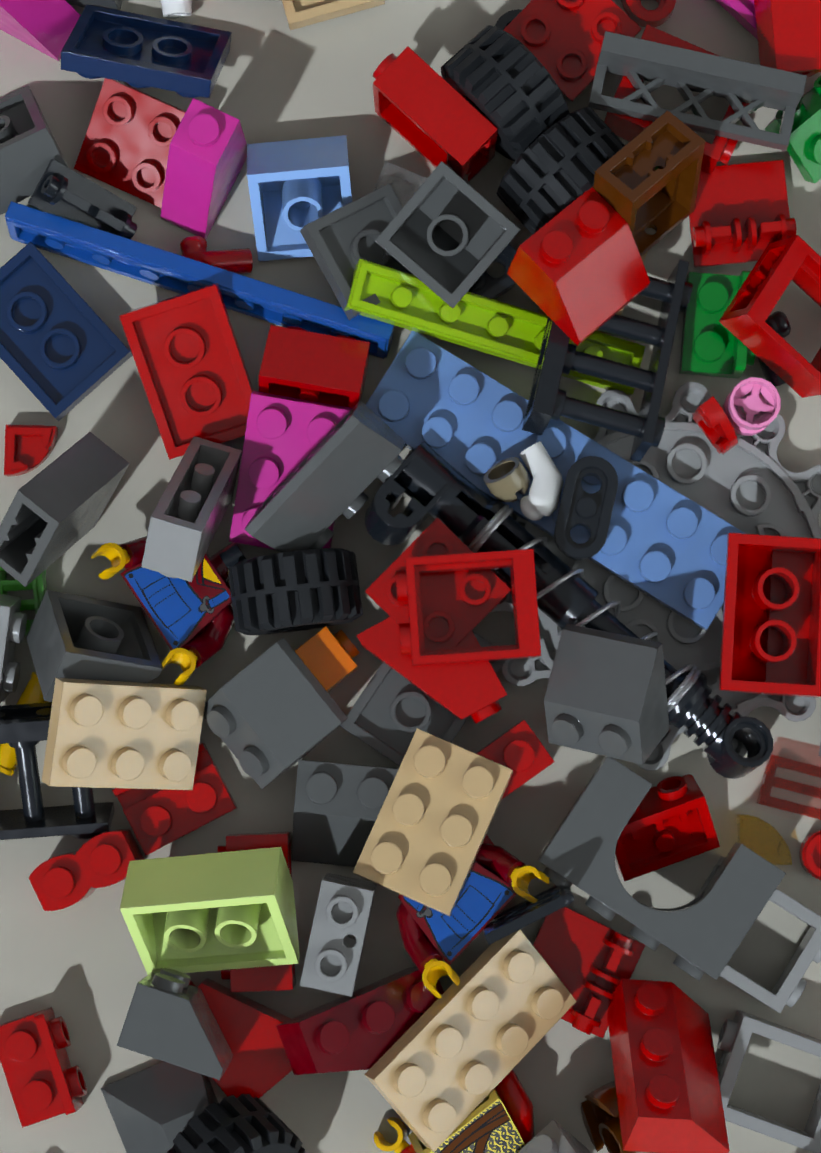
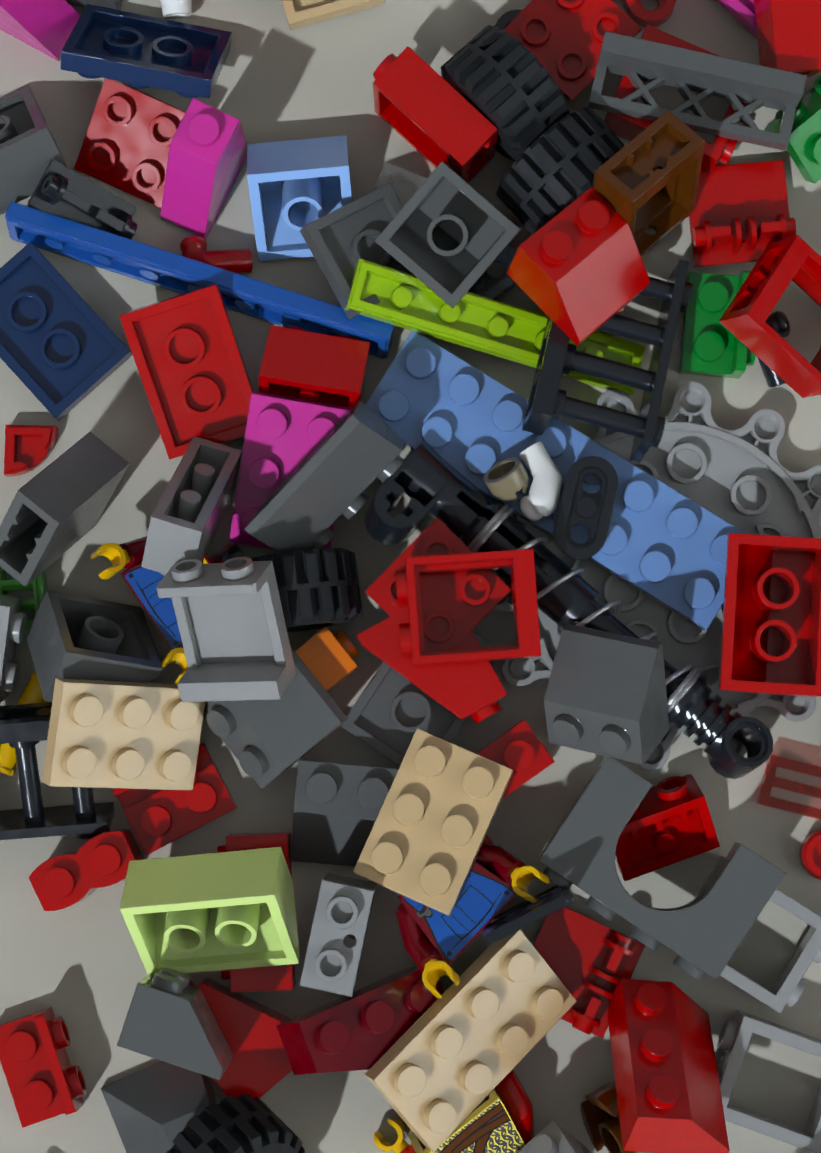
(230, 630): none -> light grey panel
(715, 424): red tile -> none
(756, 398): bright pink wheel -> none
(763, 839): clear yellow tile -> none

